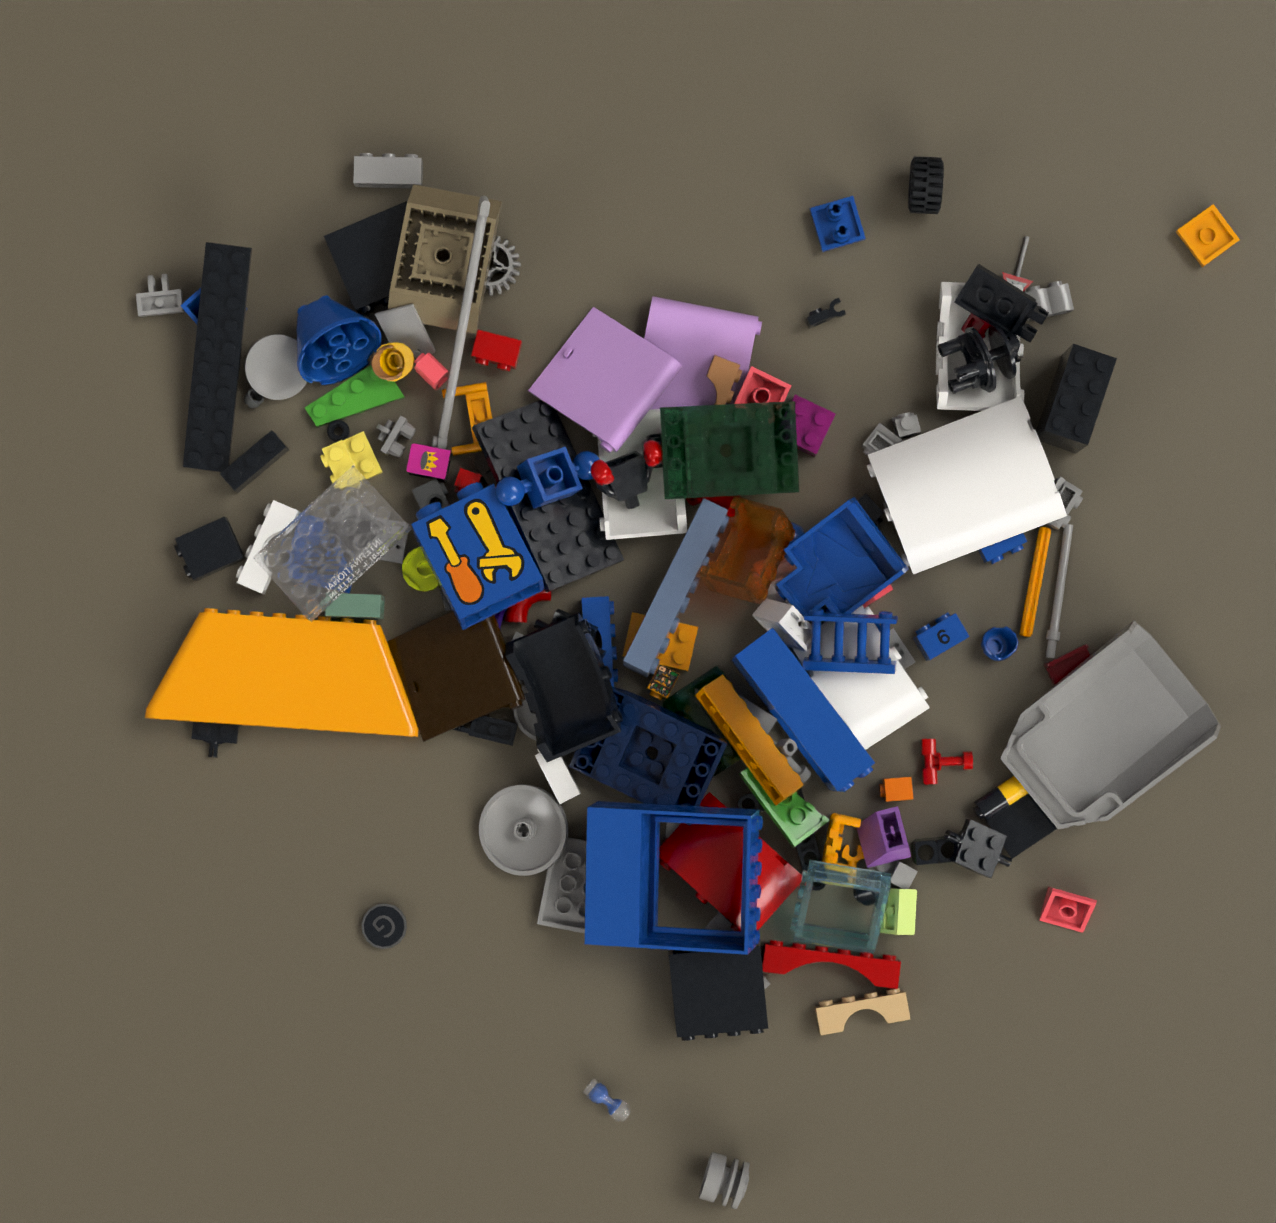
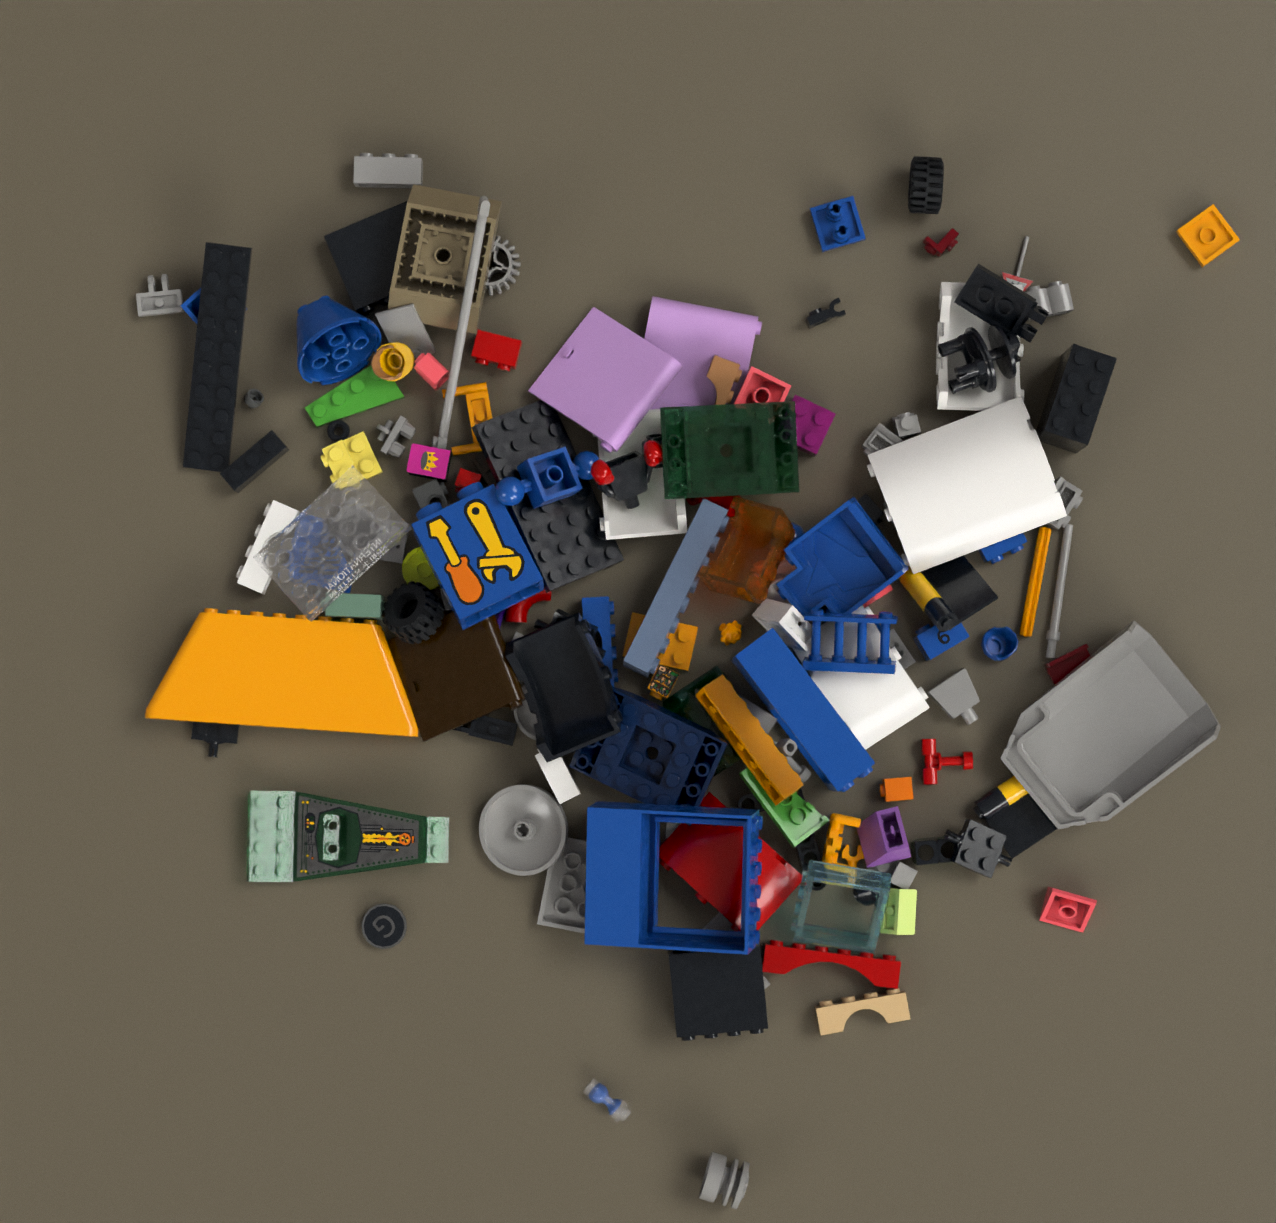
(209, 549): black brick -> none
(273, 367): light grey piece -> none
(293, 835): none -> clear green wing
(410, 599): none -> black tyre
(730, 632): none -> light orange plant
(946, 243): none -> dark red bracket
(949, 592): none -> black door
(956, 696): none -> light grey torso
(977, 323): dark red tile -> none

